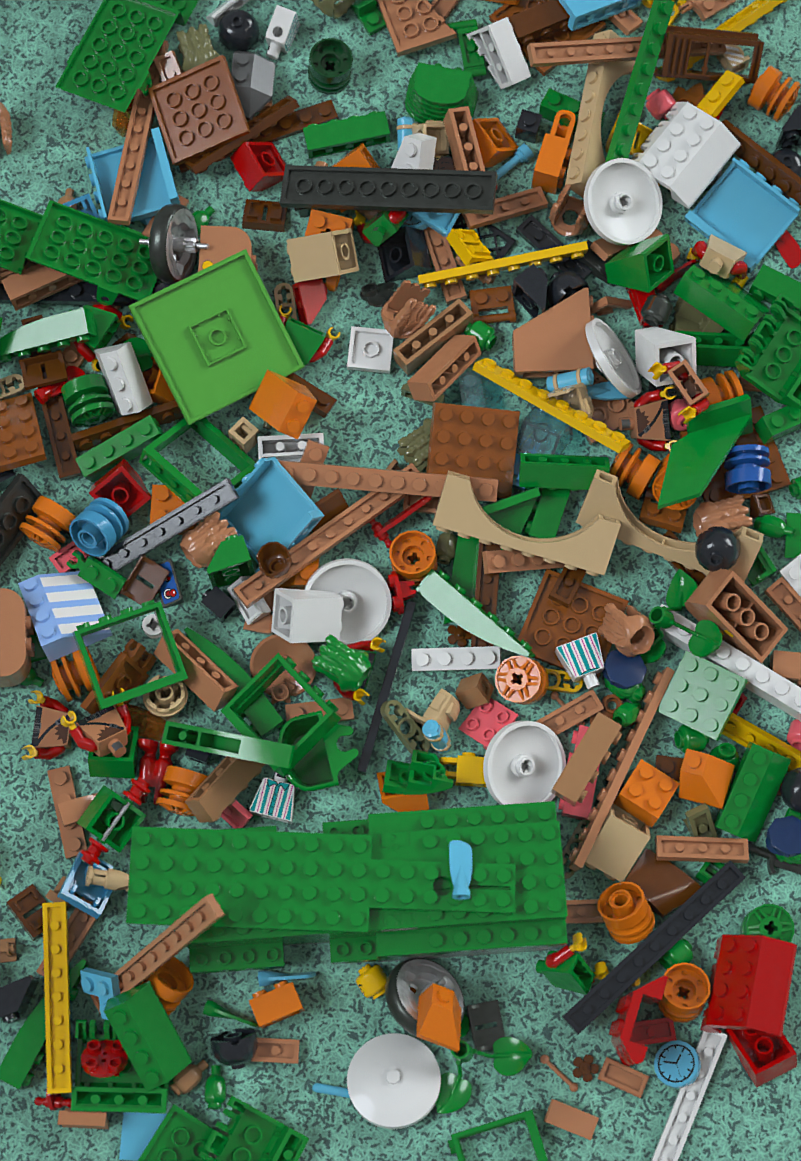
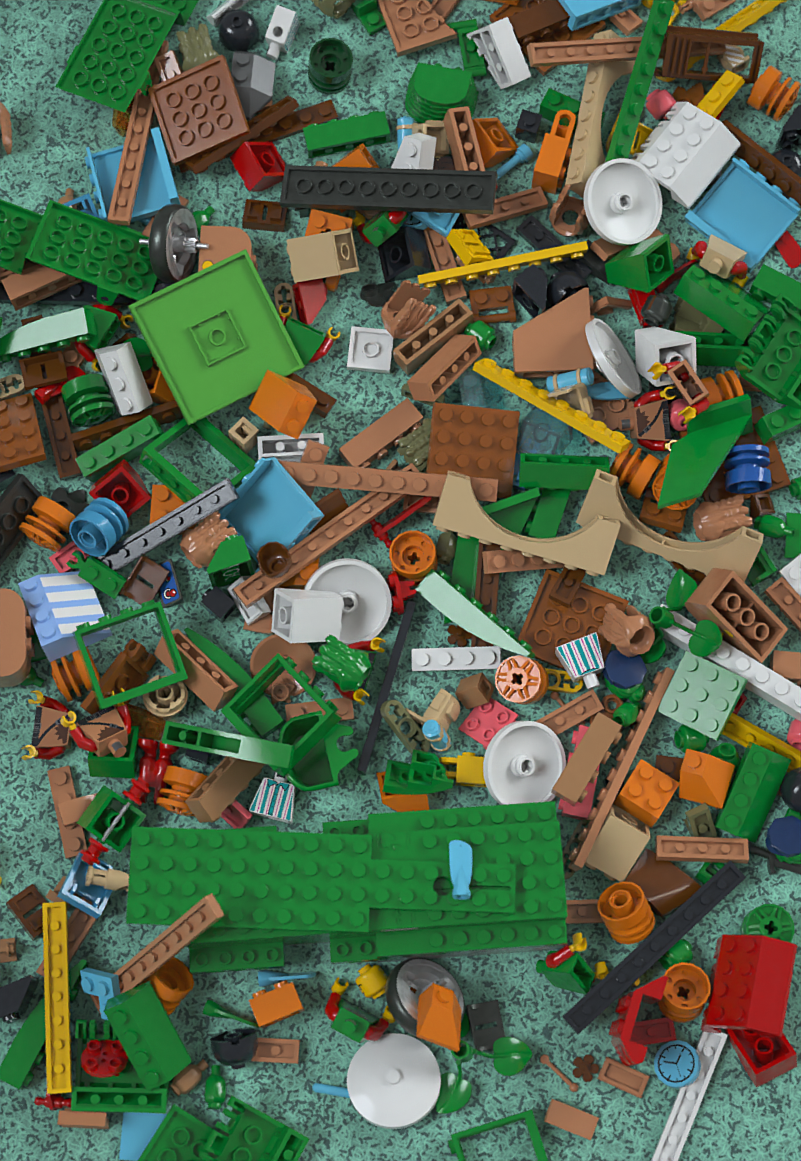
(71, 501): none -> pearl dark grey plate
(154, 631): white wheel -> none
(353, 1020): none -> torso
(381, 435): none -> nougat brick
(717, 549): black cylinder -> none

